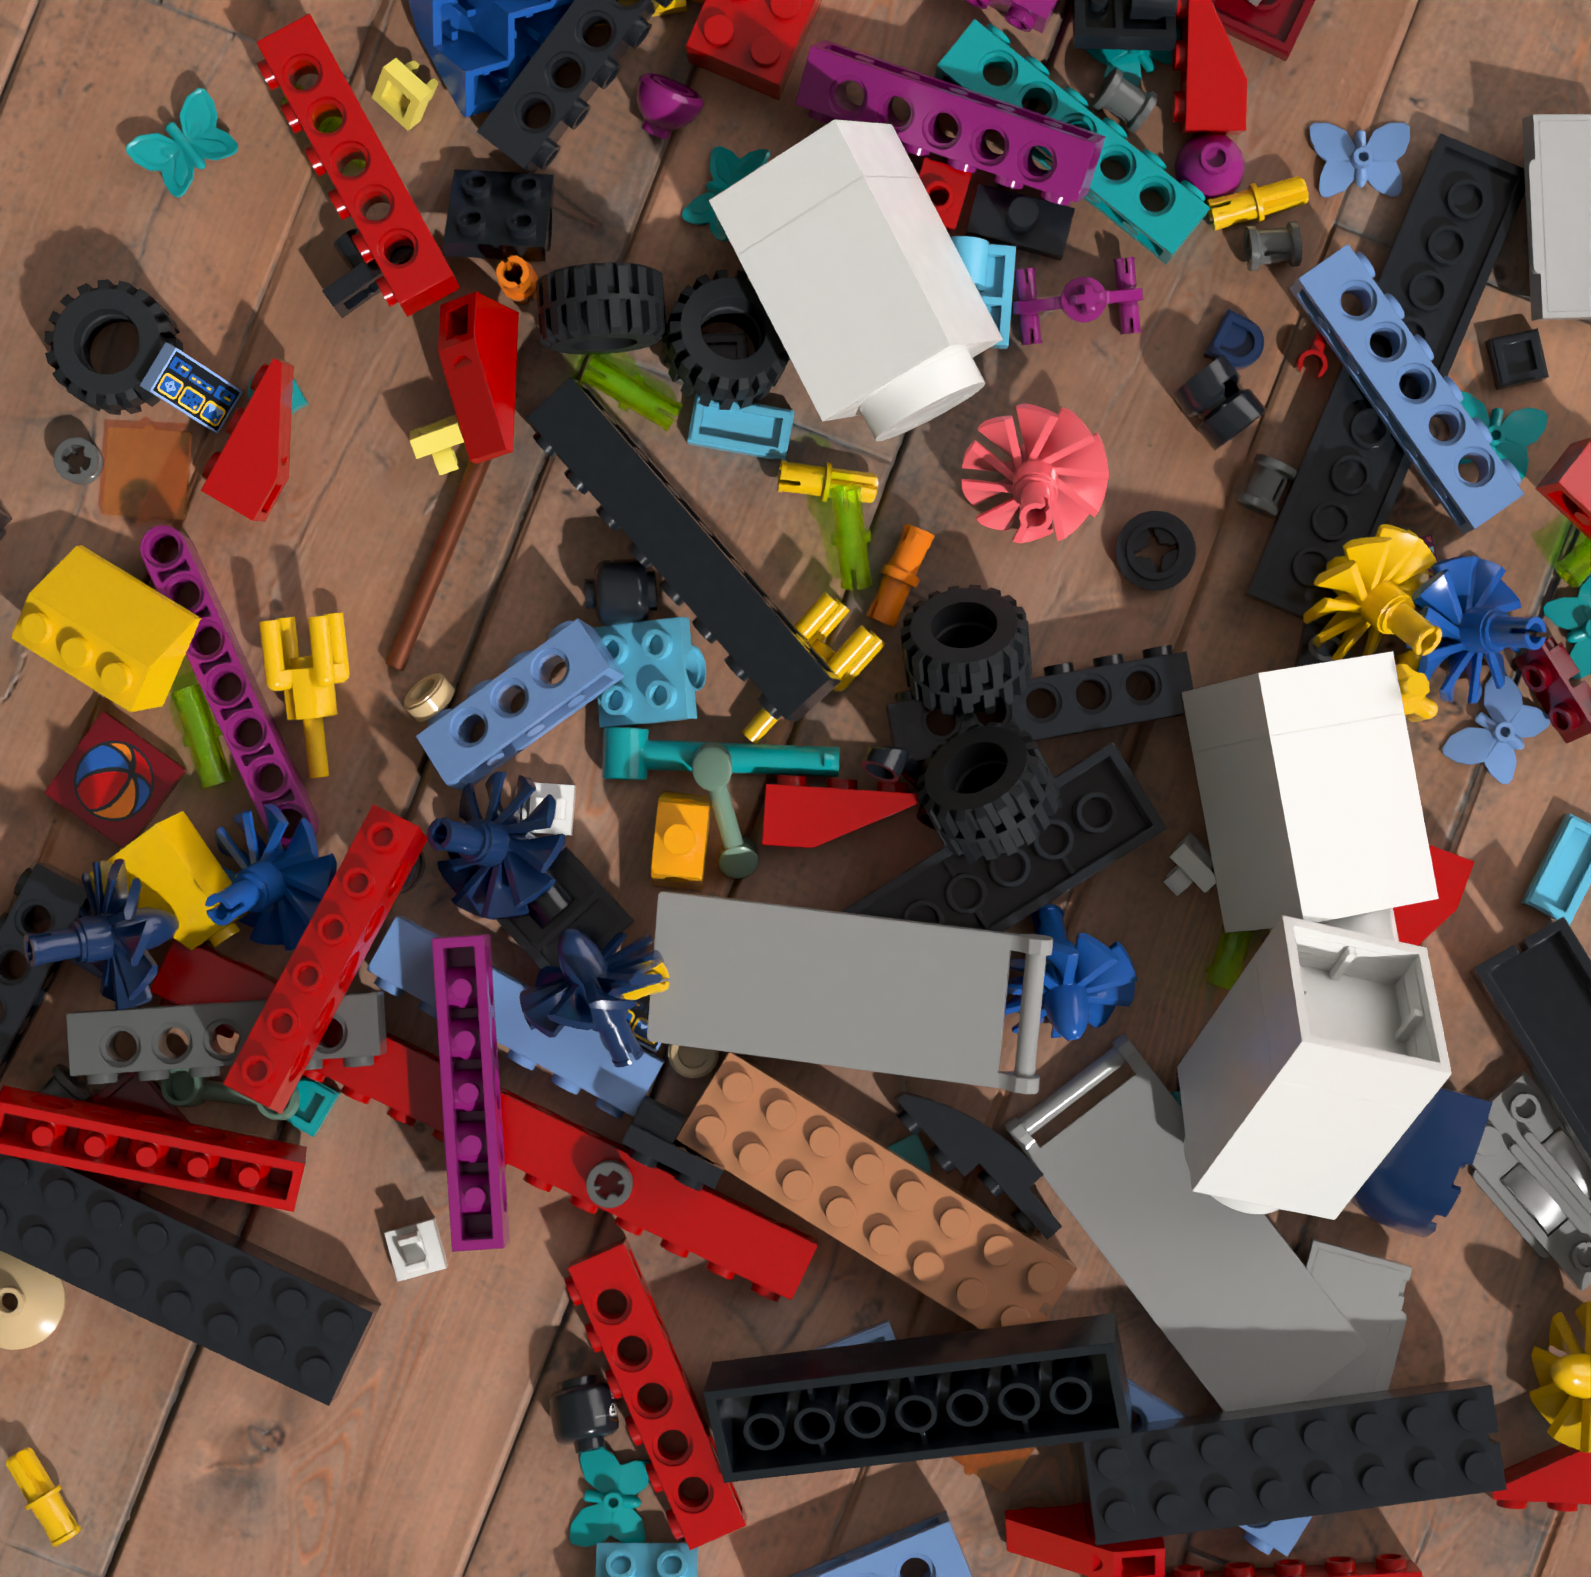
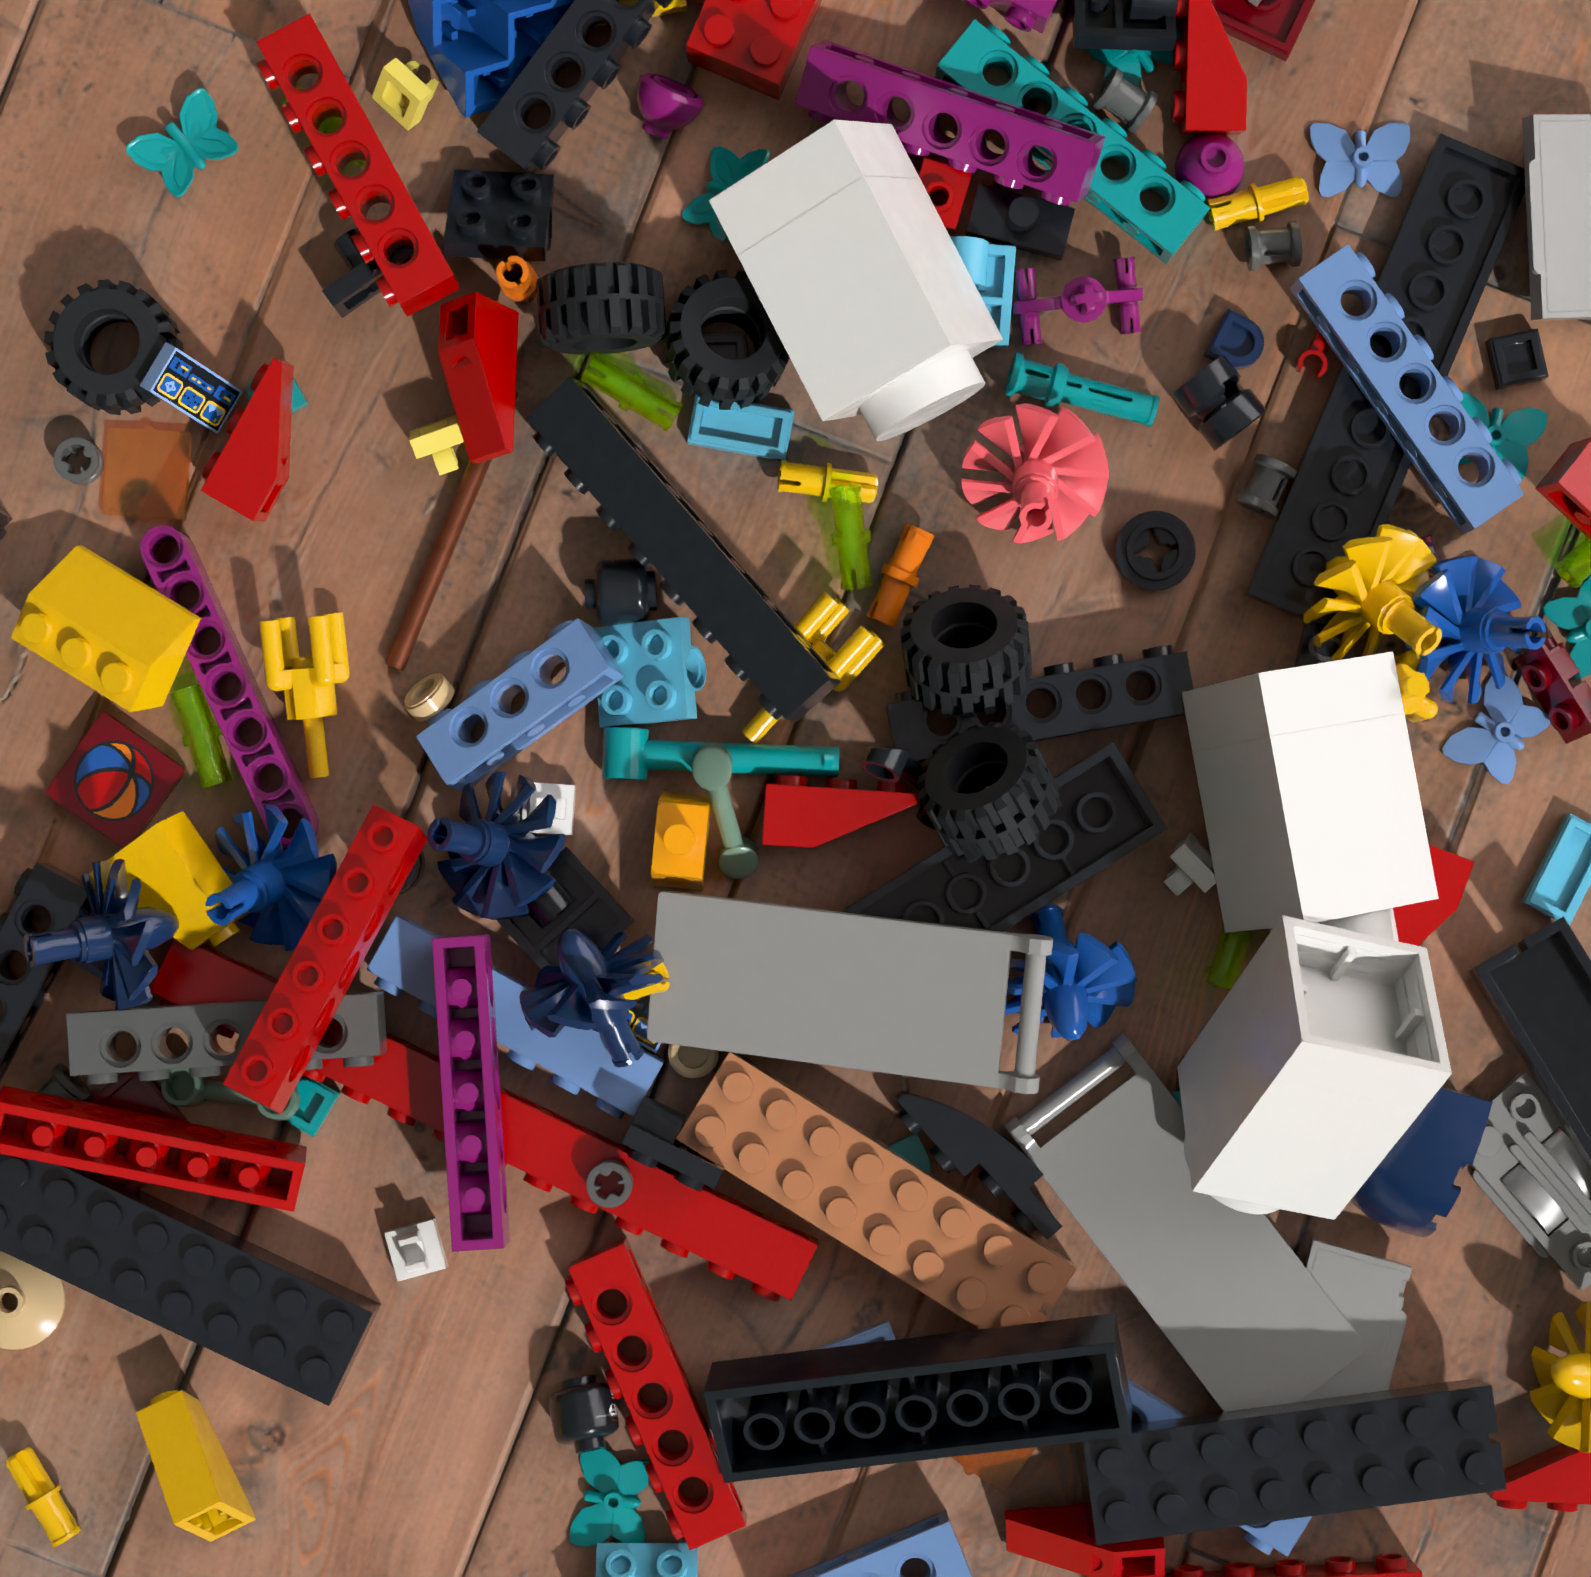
(193, 1467): none -> yellow slope
(1057, 385): none -> teal pin

